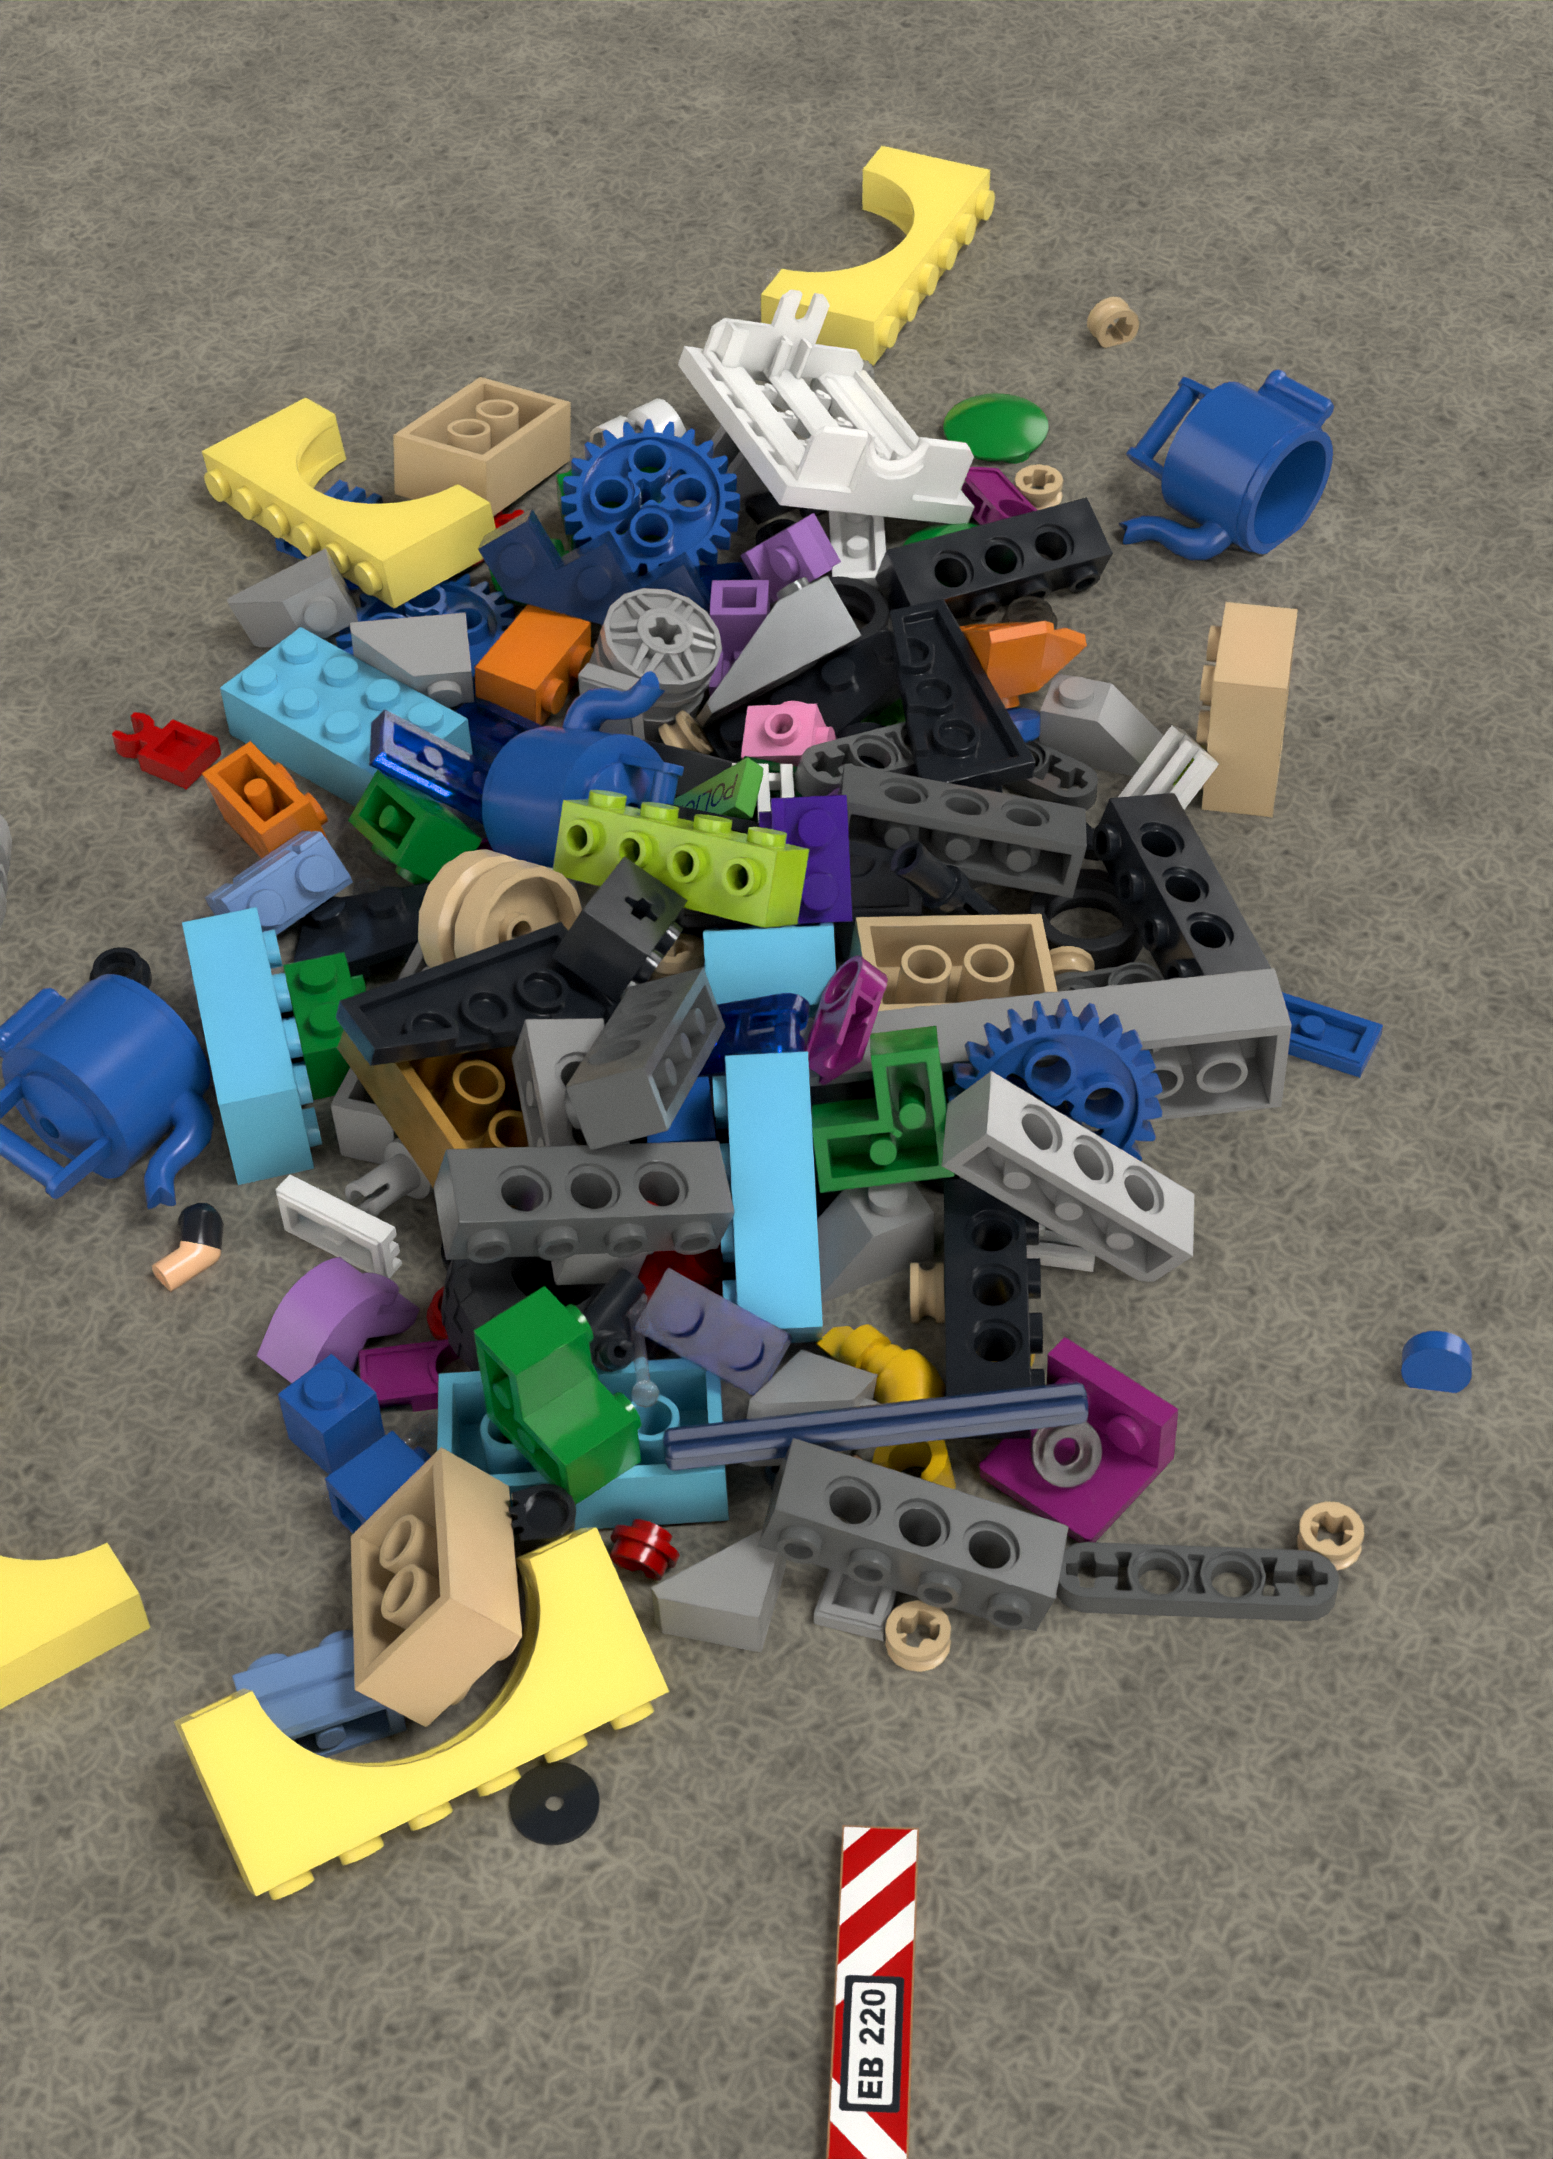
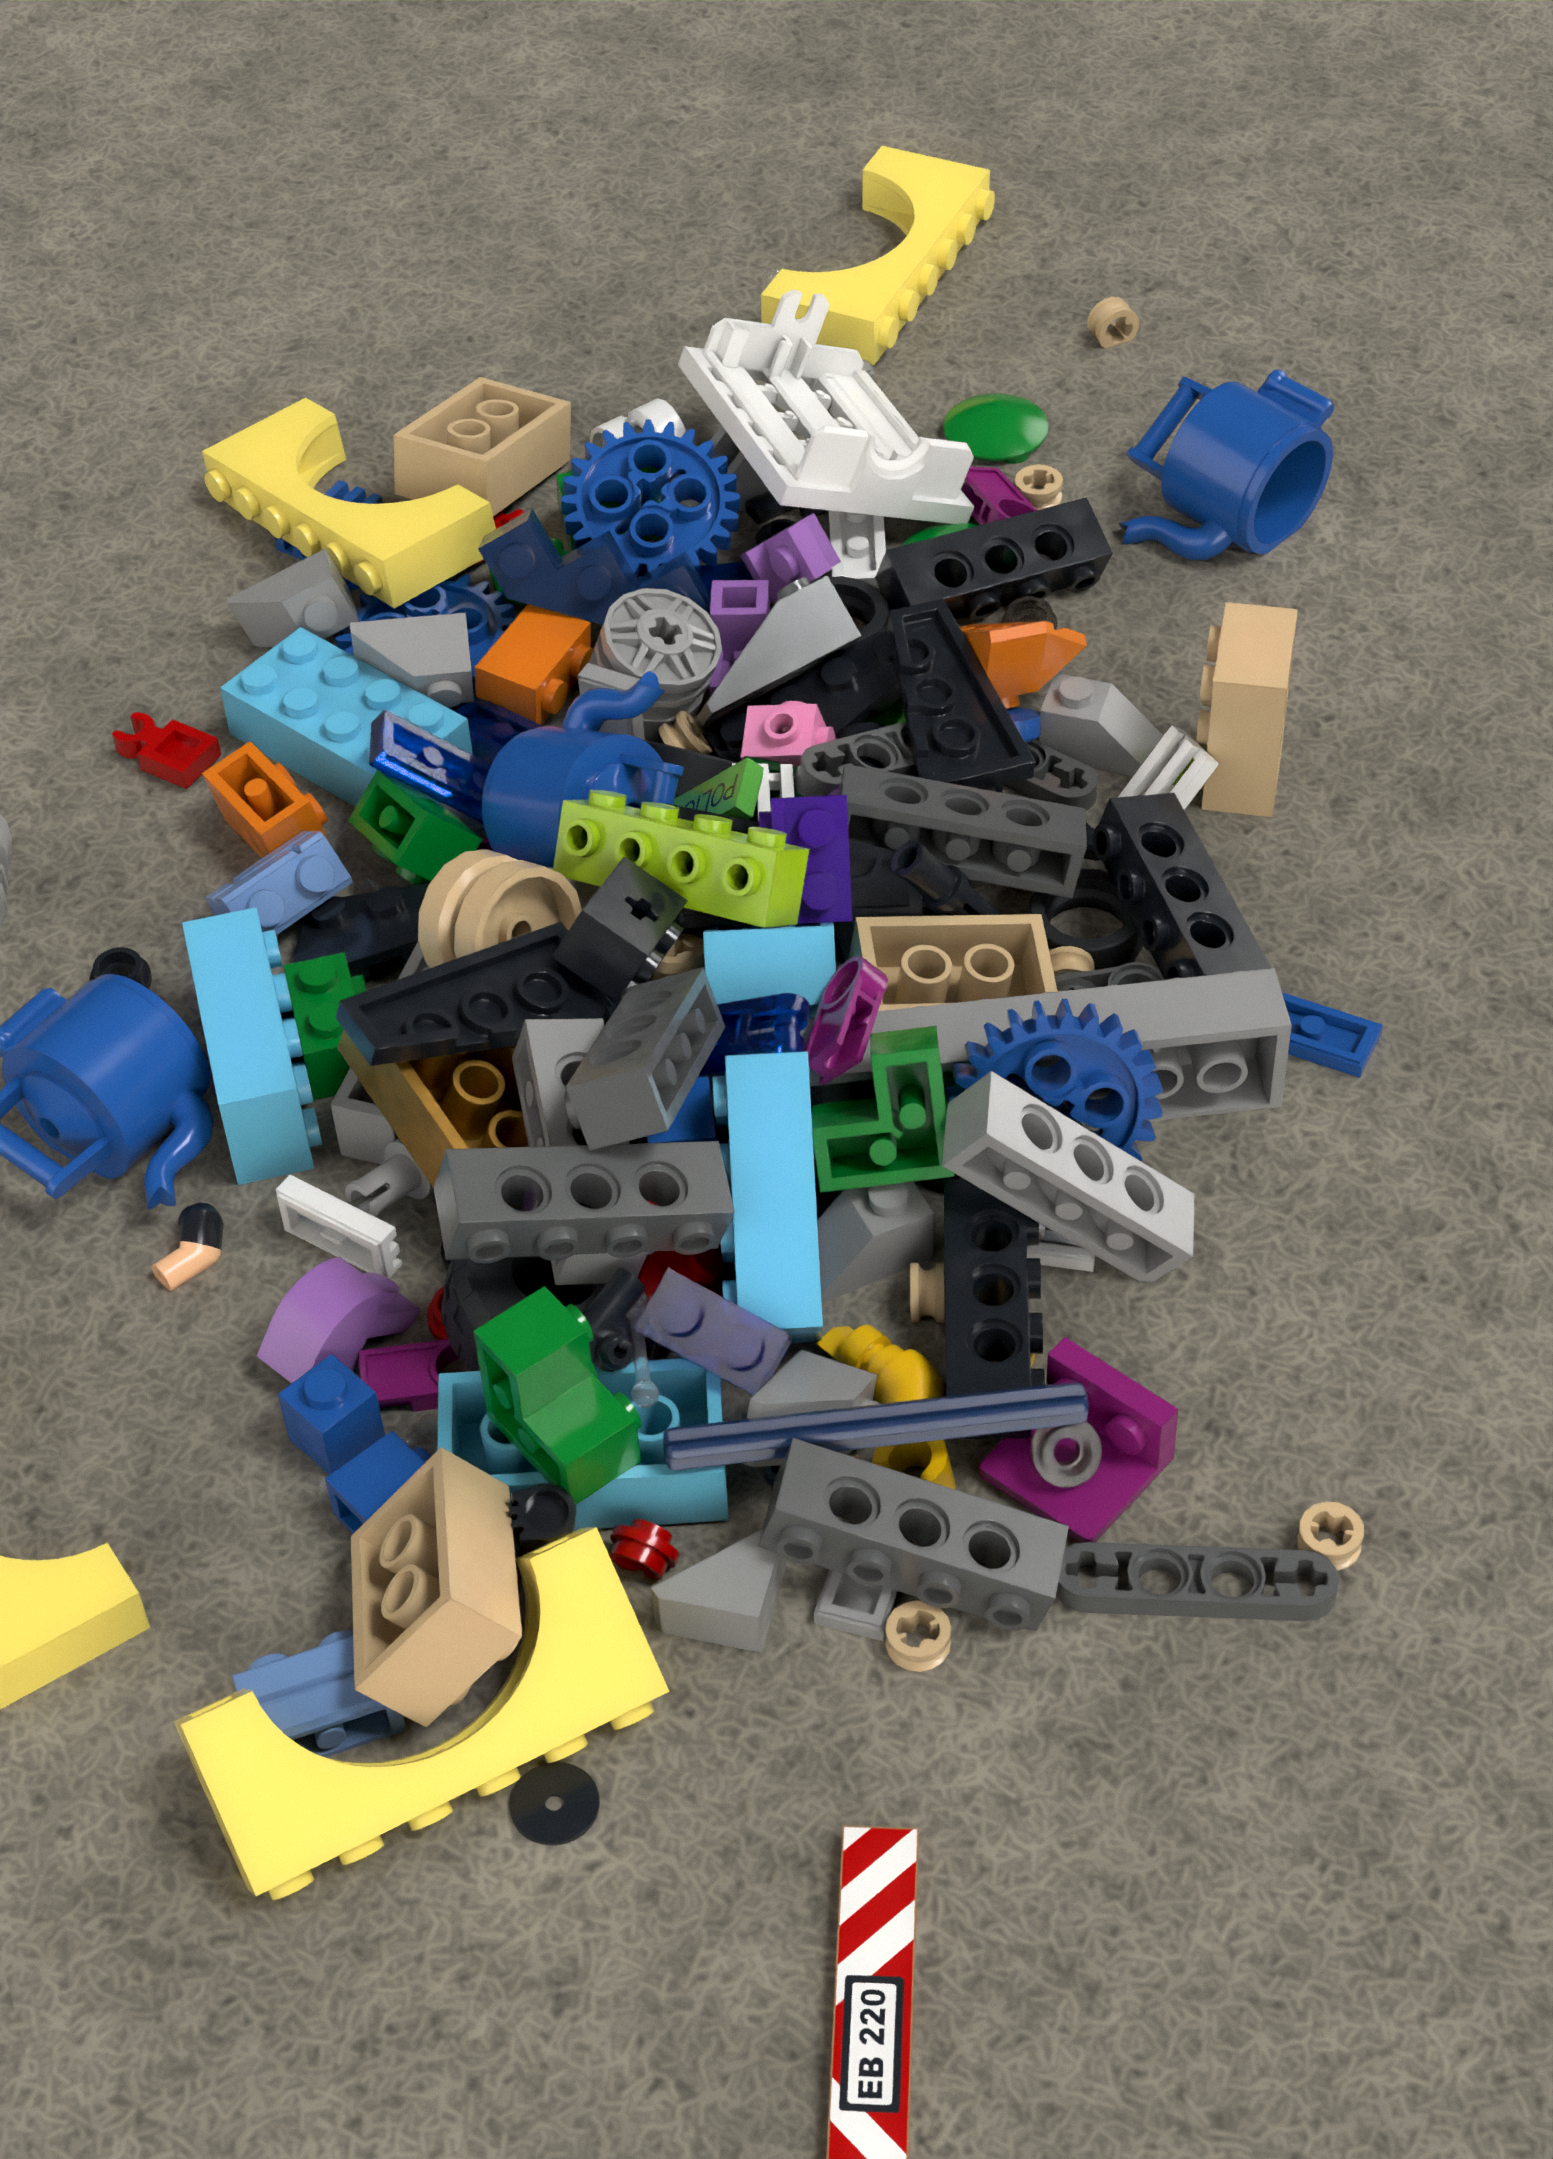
(1437, 1362): blue tile -> none

